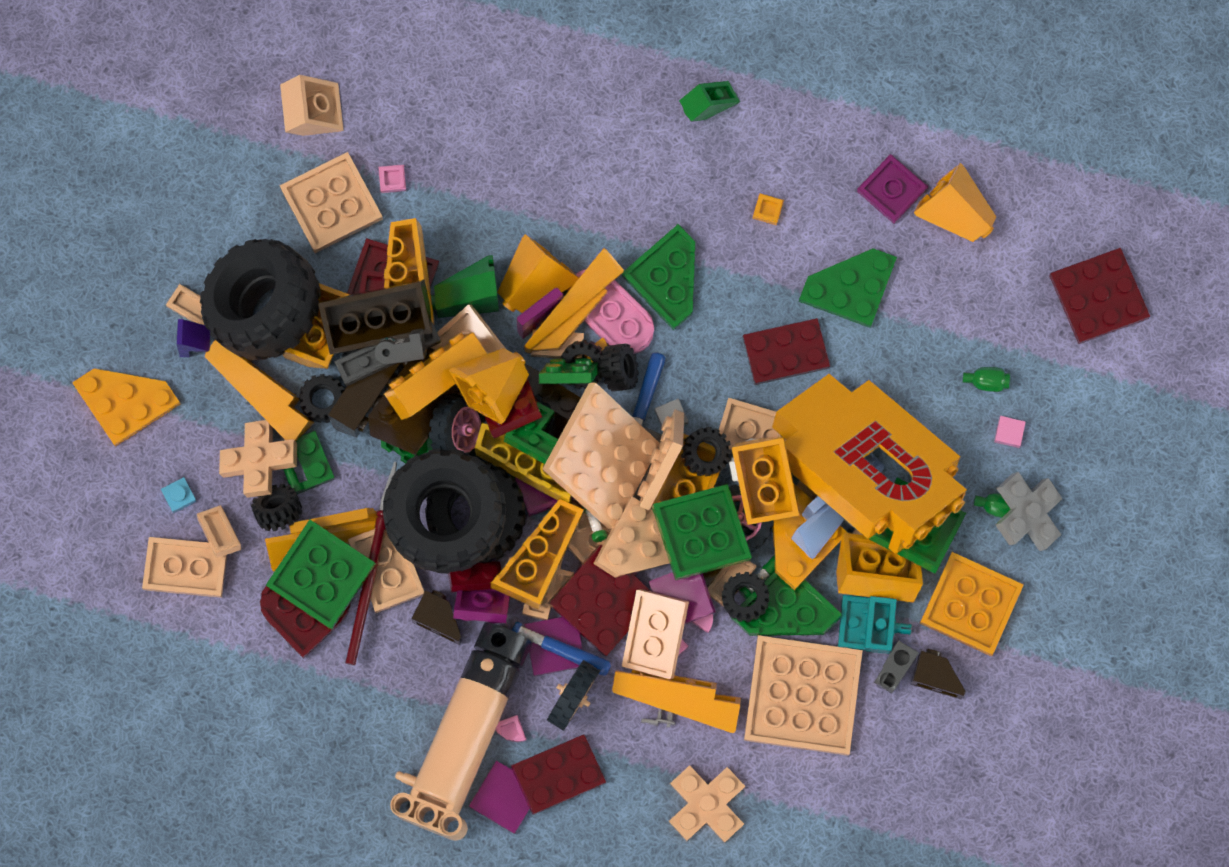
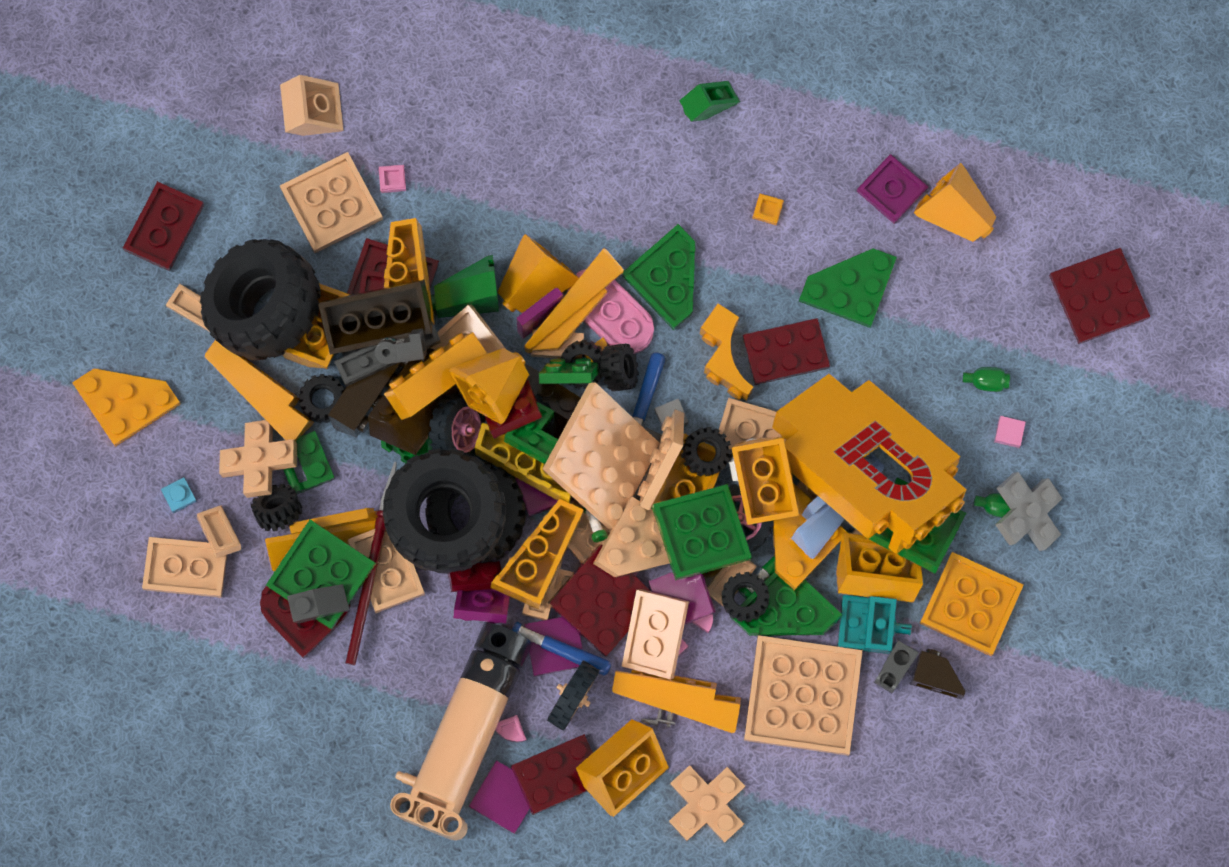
(163, 226): none -> dark red plate
(192, 337): dark purple slope -> none
(318, 603): none -> dark grey slope
(437, 616): dark brown slope -> none
(623, 766): none -> light orange slope
(721, 367): none -> light orange arch

